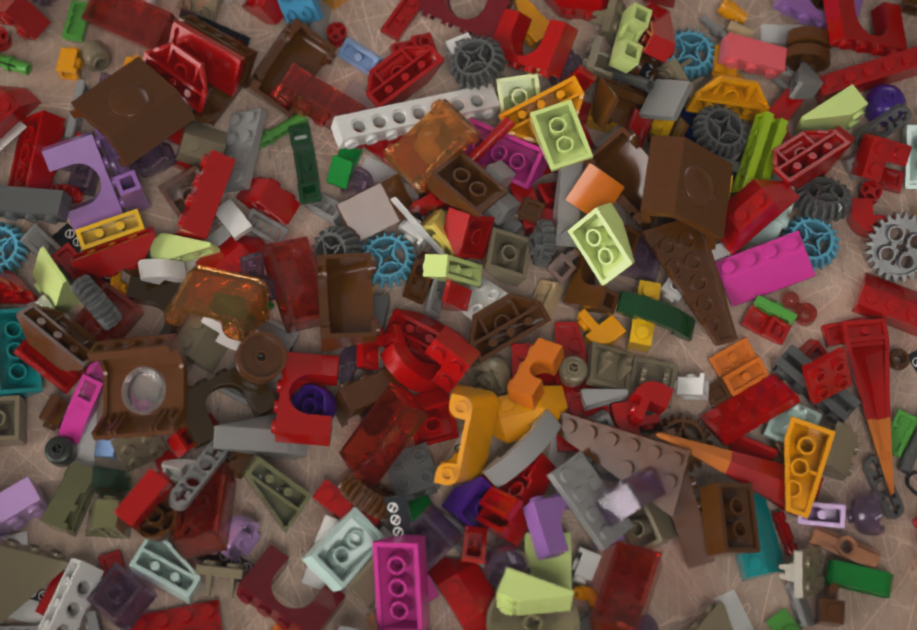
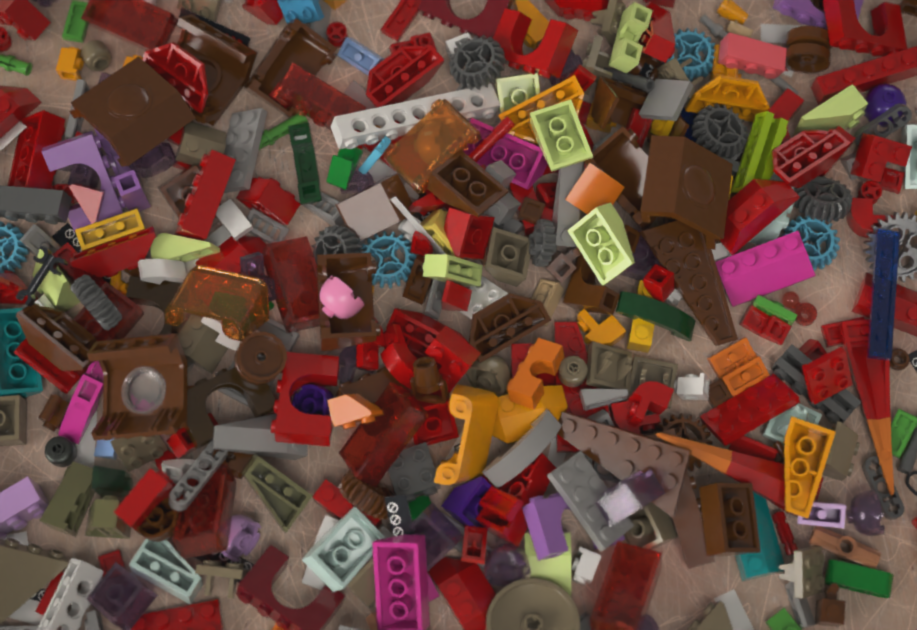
(49, 264): none -> black bar
(89, 199): none -> slope
(221, 64): red plate -> none
(339, 299): none -> bright pink cylinder
(350, 409): none -> orange slope
(374, 155): none -> medium azure tile
(381, 307): dark grey slope -> none
(421, 244): none -> red tile
(427, 381): none -> reddish brown piece
(528, 595): yellowish green slope -> none
(585, 594): light orange arm -> none
(659, 283): none -> red brick
(804, 83): light grey slope -> none
(883, 295): none -> clear blue plate

